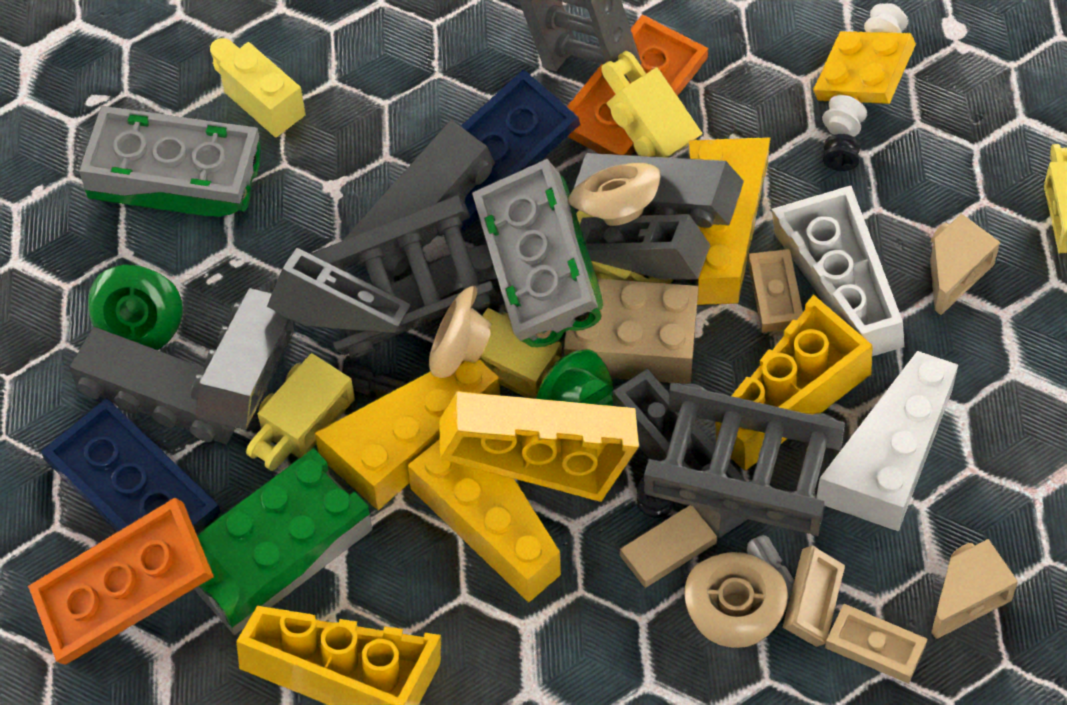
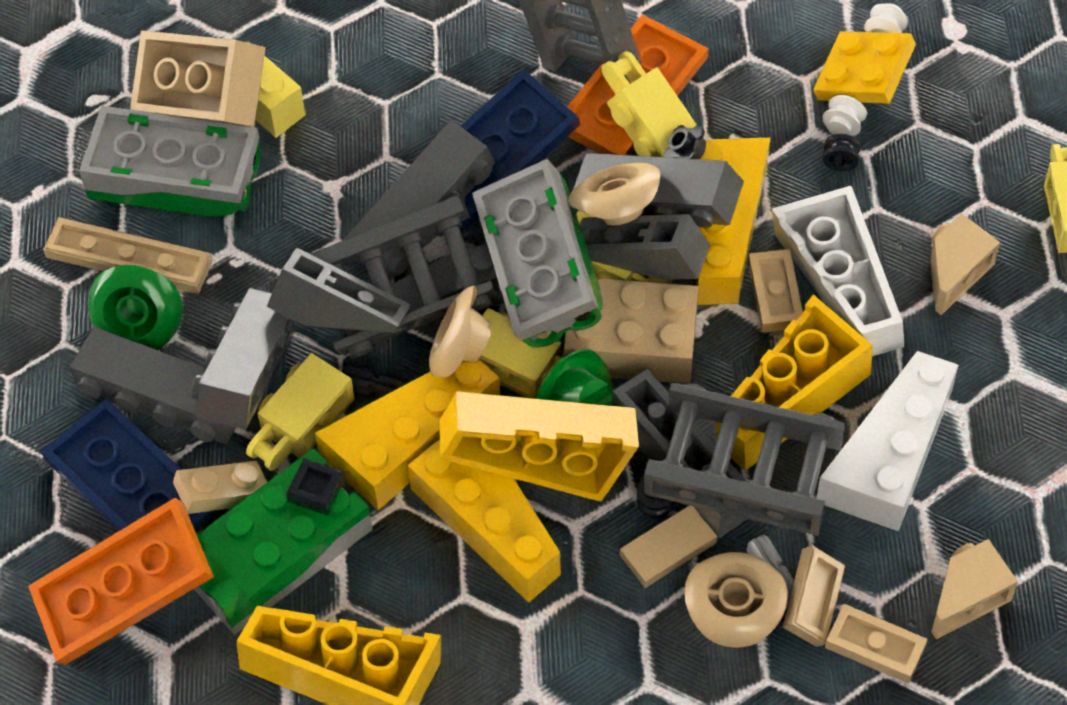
(107, 248): none -> tan tile
(198, 77): none -> tan brick
(218, 485): none -> tan plate
(315, 486): none -> black tile
(686, 143): none -> black plate

